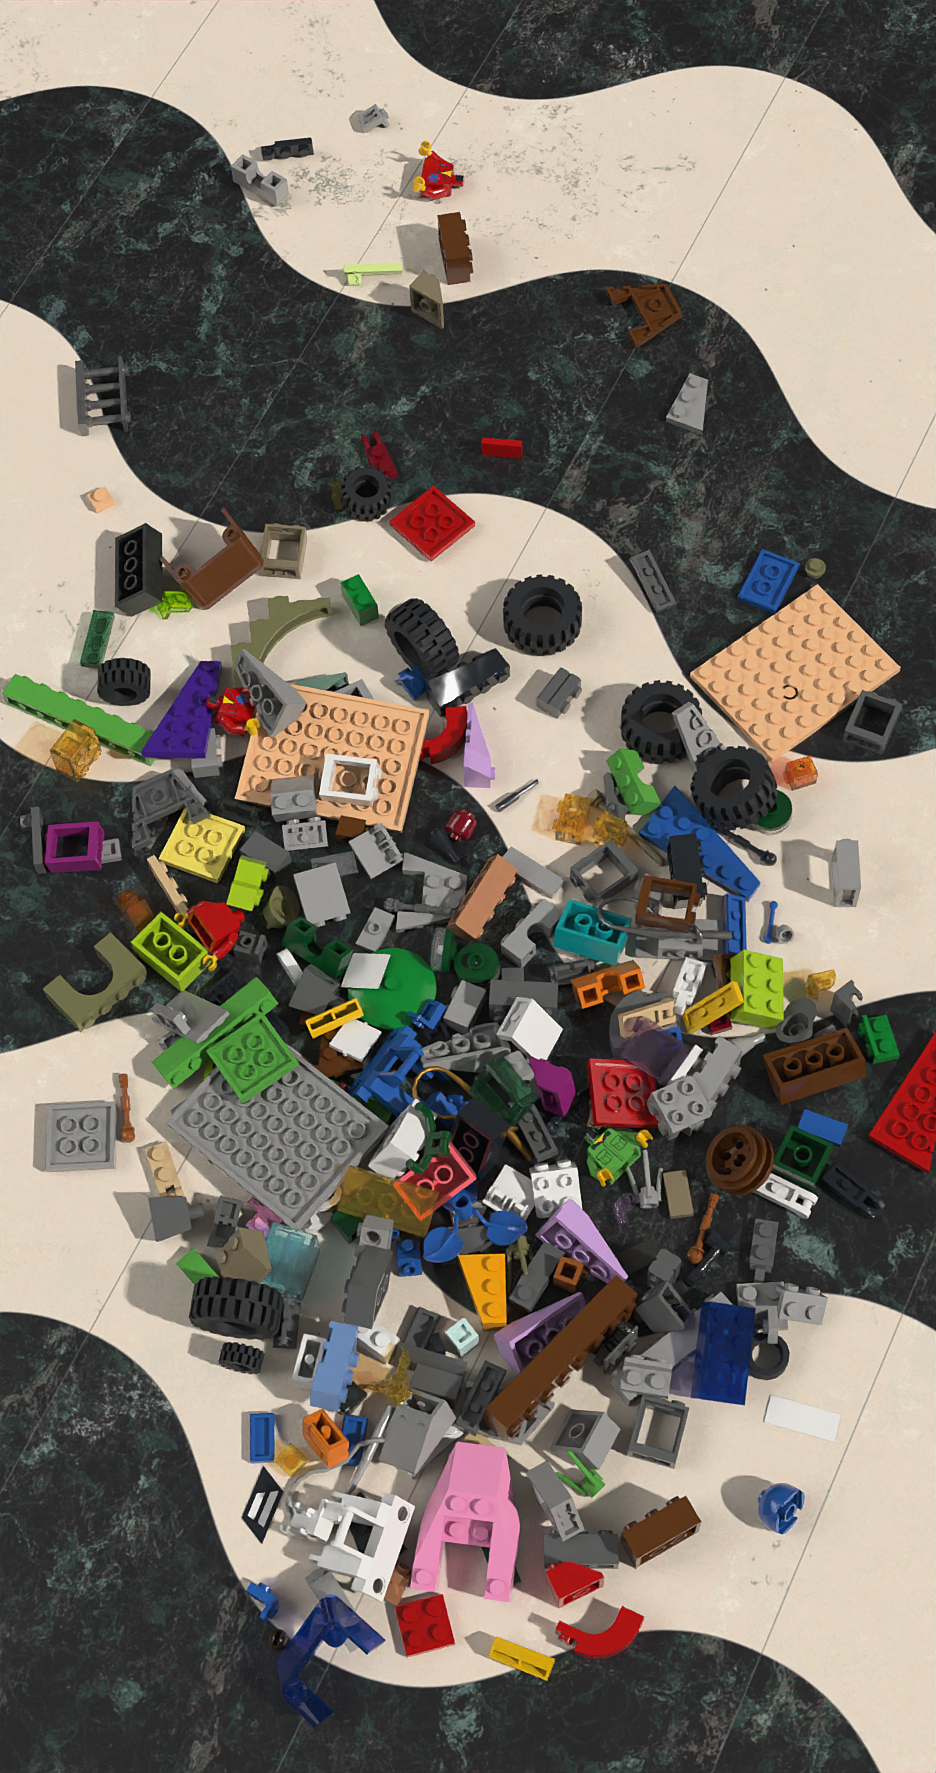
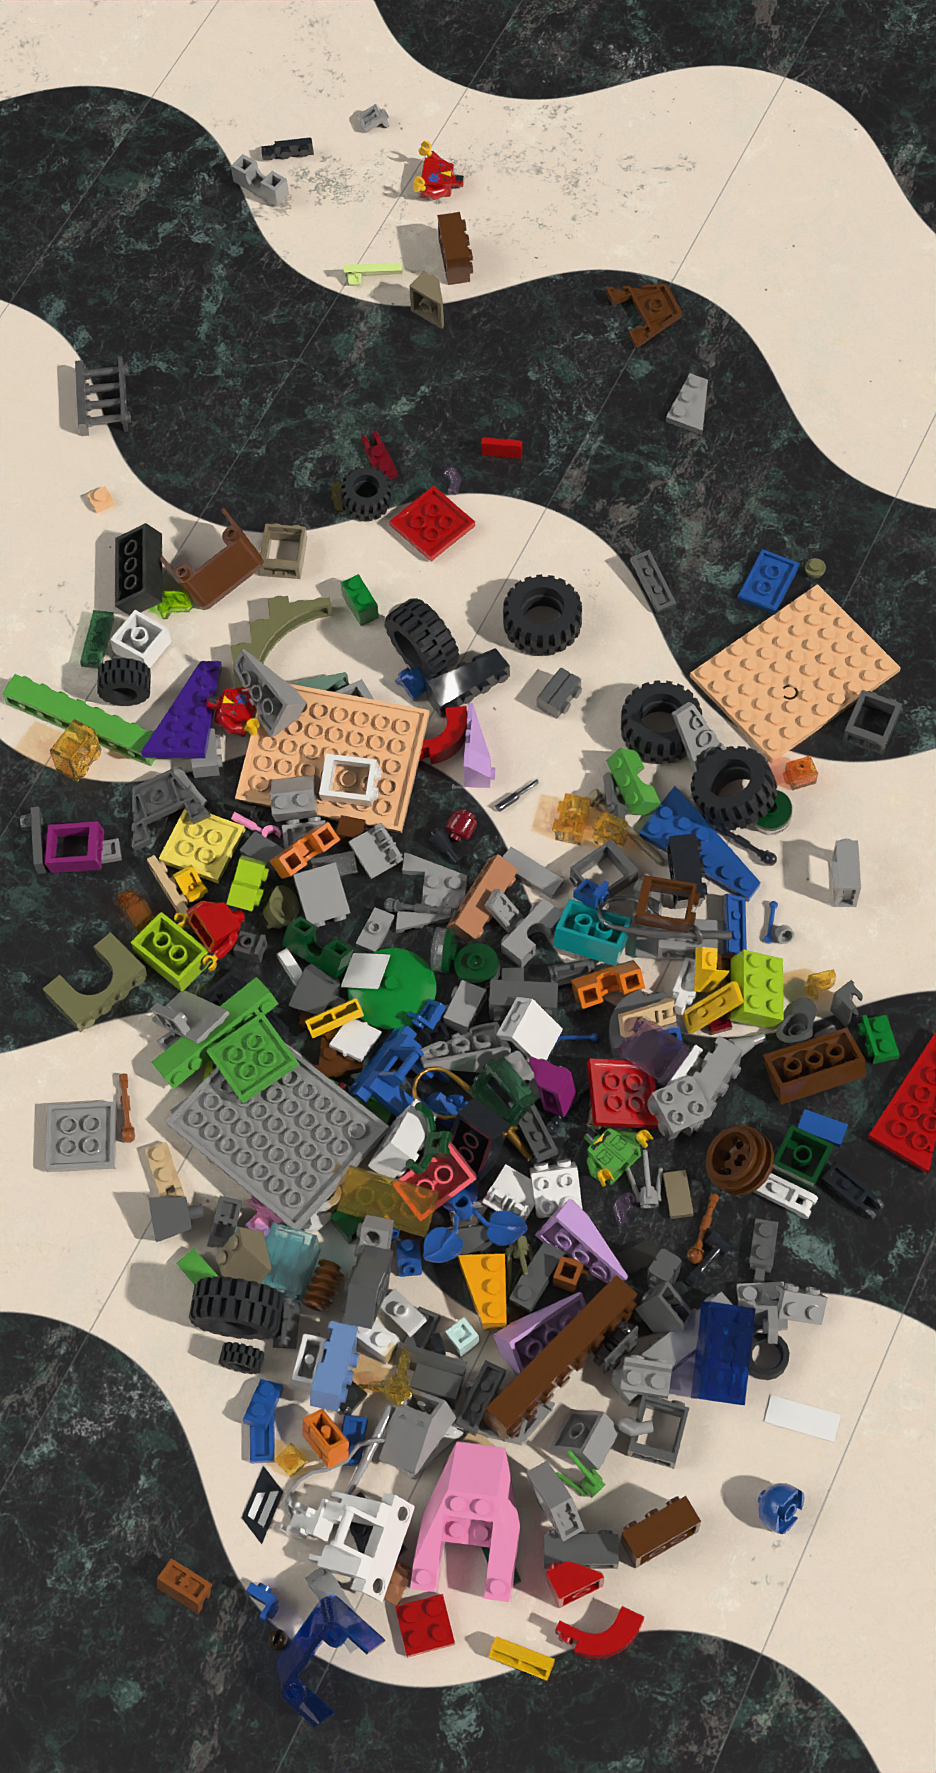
(141, 639): none -> white brick
(184, 1585): none -> dark orange hinge
(190, 883): none -> yellow bracket
(263, 1404): none -> blue plate
(270, 829): none -> bright pink piece
(305, 848): none -> orange arch
(322, 1285): none -> dark orange piece
(402, 1312): none -> white plate
(452, 474): none -> clear purple arm
(503, 910): none -> light grey plate
(591, 893): none -> blue bracket
(594, 1037): none -> blue hinge
(635, 1428): none -> light grey arm
(706, 975): none -> yellow slope

